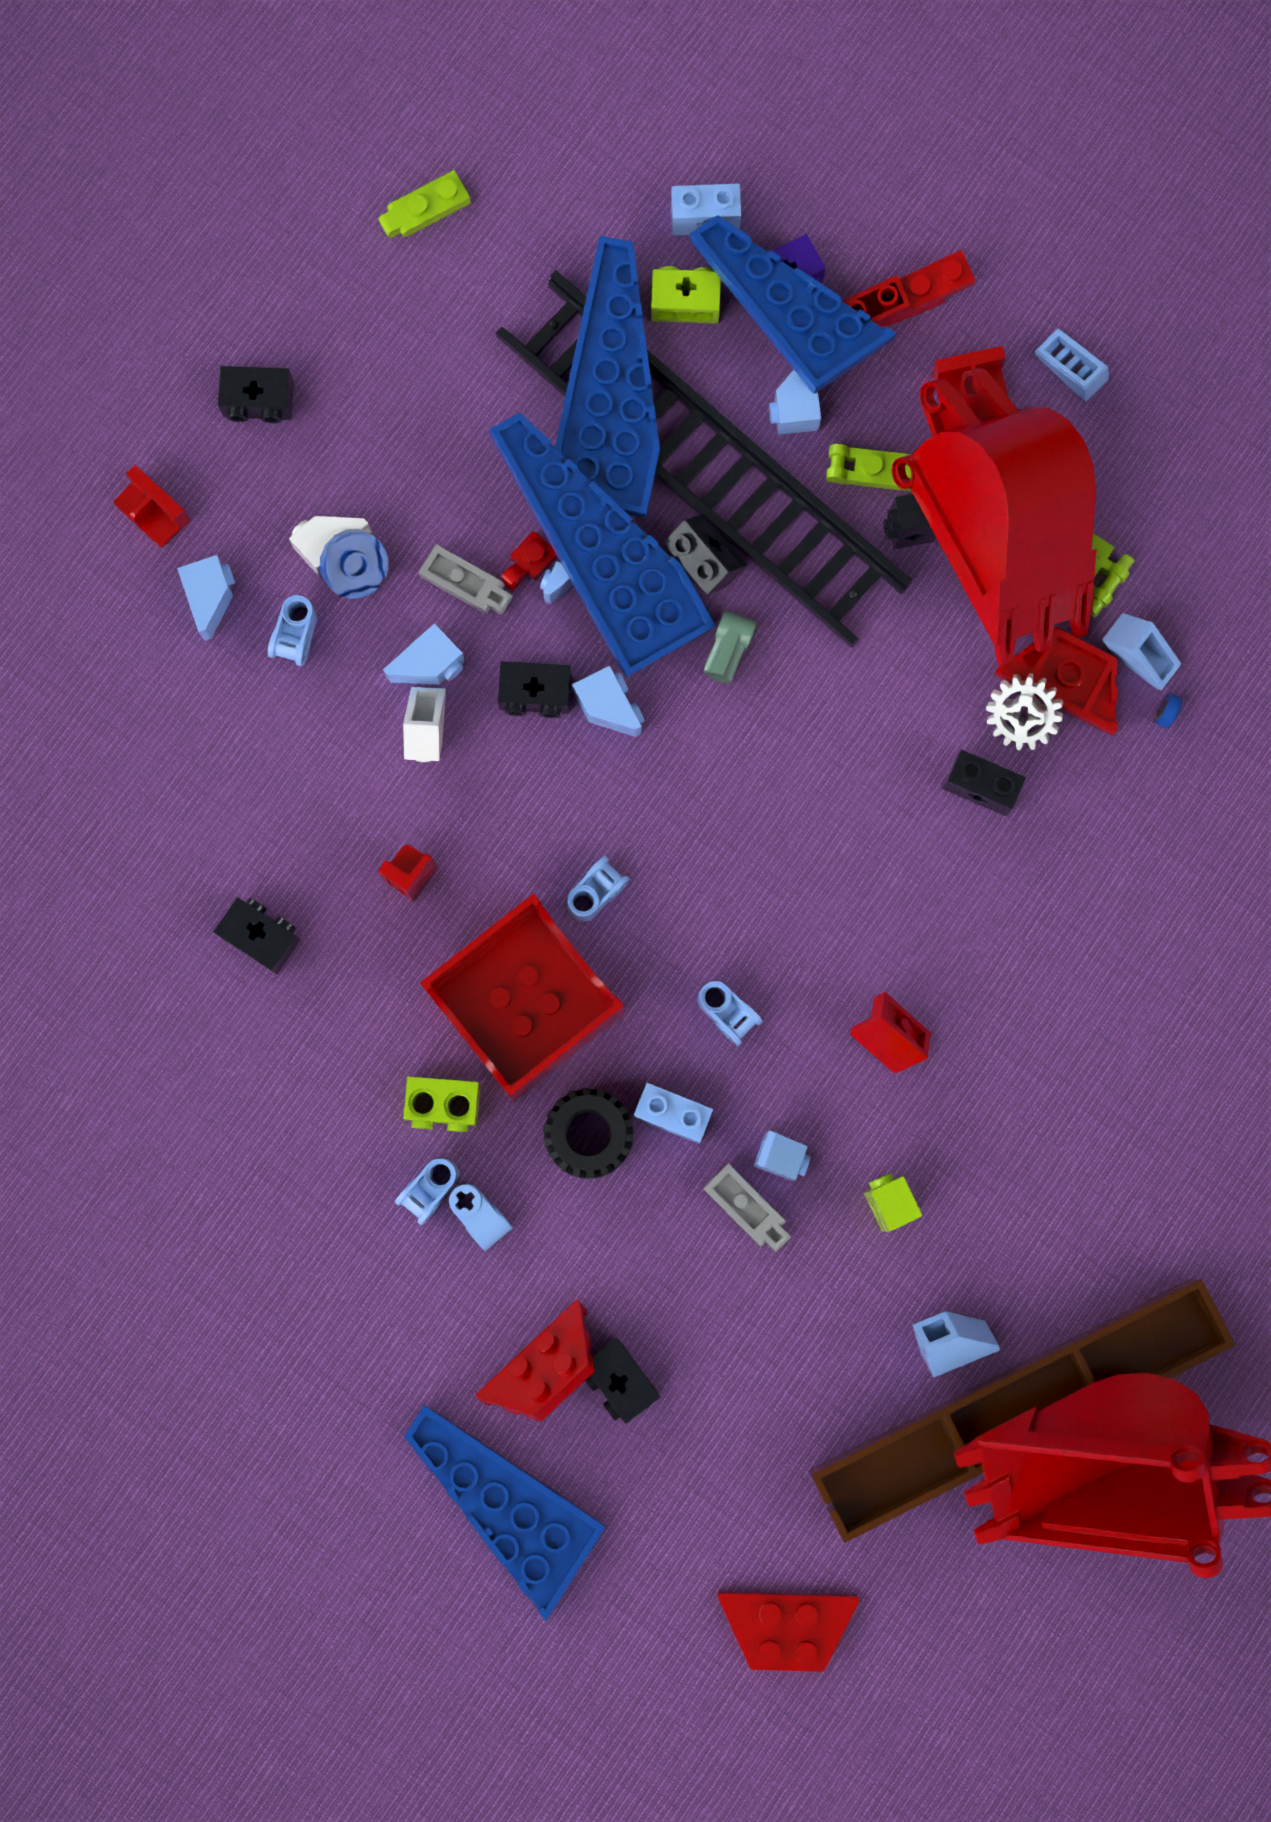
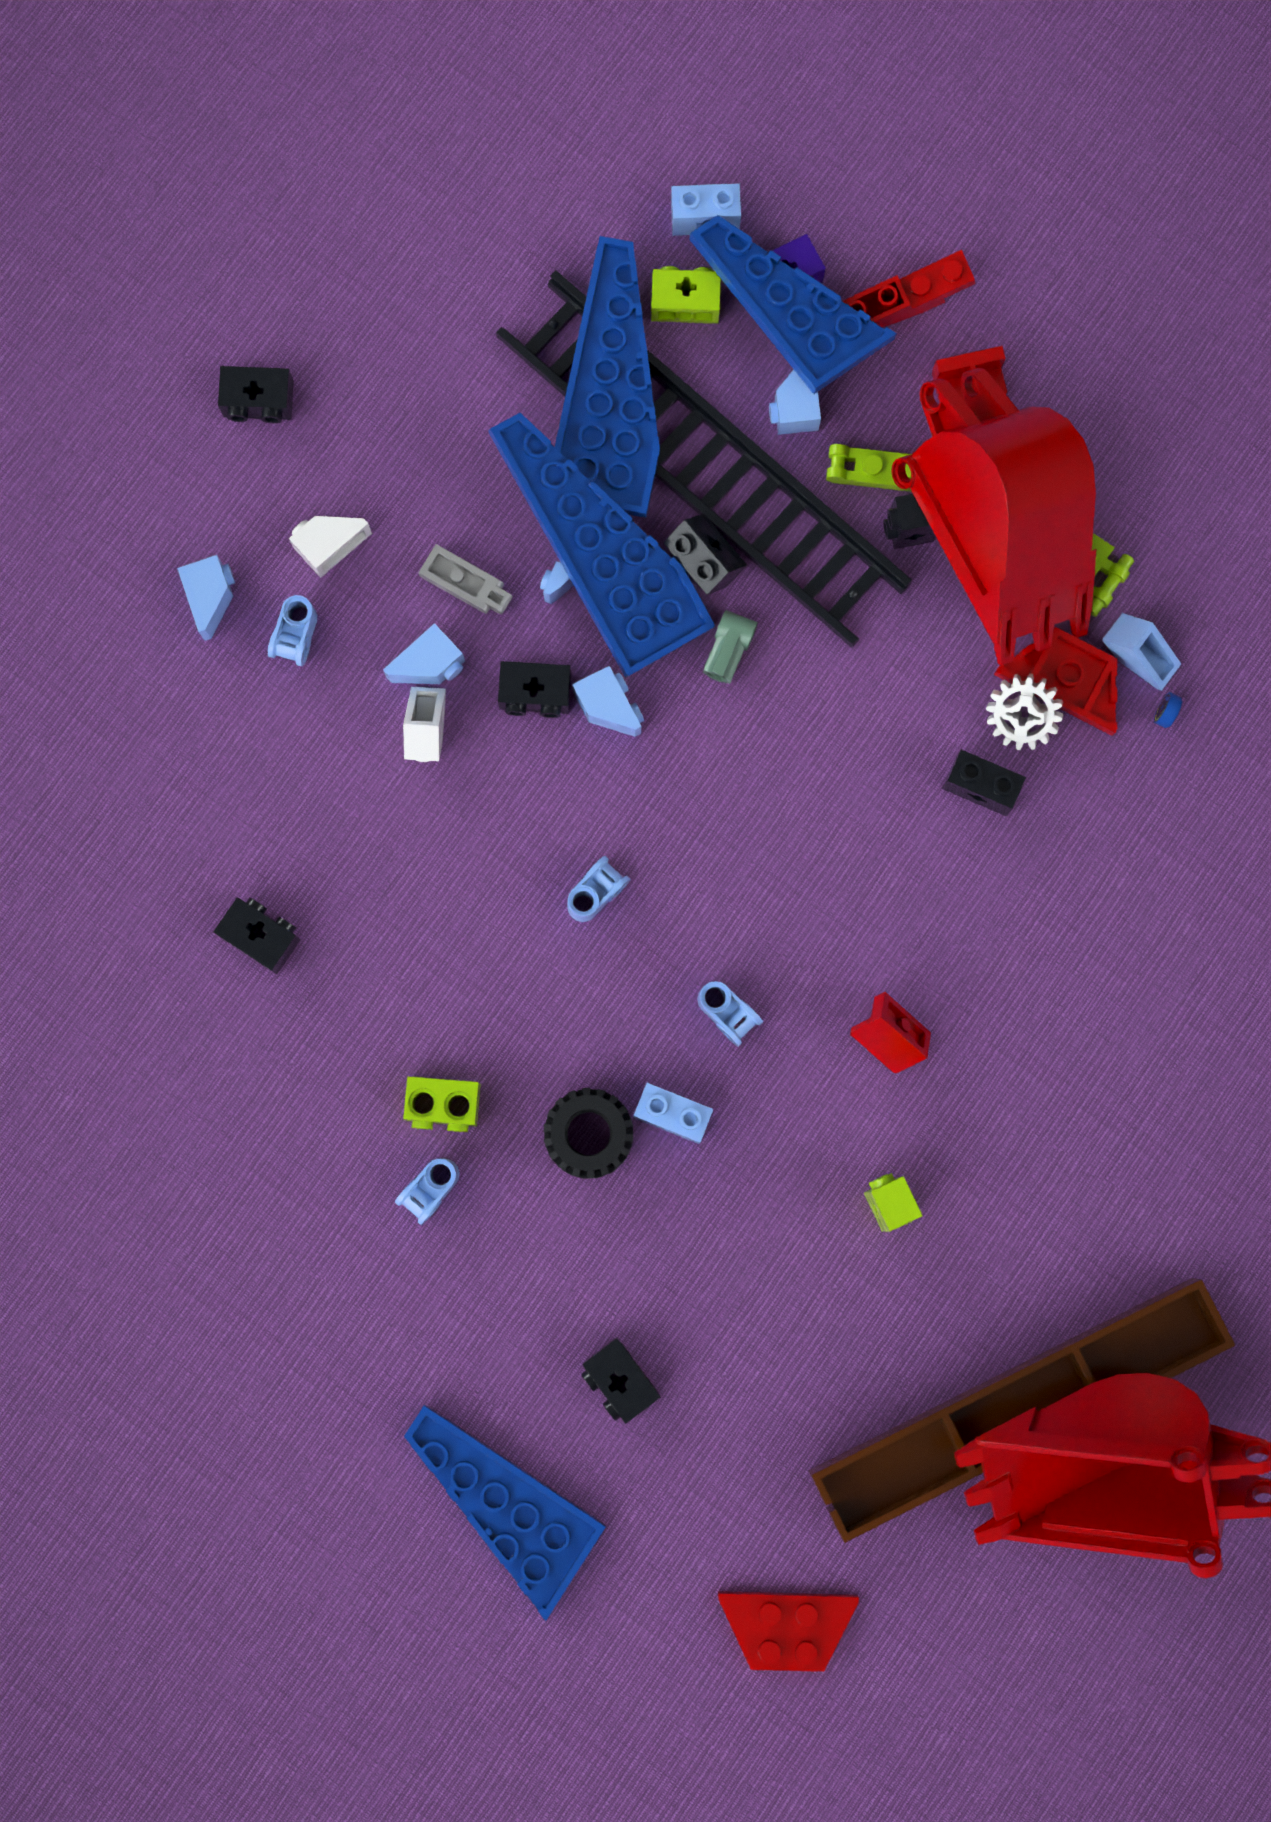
(151, 508): red panel -> none
(353, 563): tile -> none
(408, 871): red panel -> none
(425, 206): lime hinge -> none
(483, 1221): light blue piece -> none
(522, 997): red container -> none
(530, 559): red plate -> none
(544, 1369): red wing -> none
(747, 1208): light grey hinge -> none
(782, 1156): light blue slope -> none
(953, 1341): light blue slope -> none
(1075, 382): light blue slope -> none

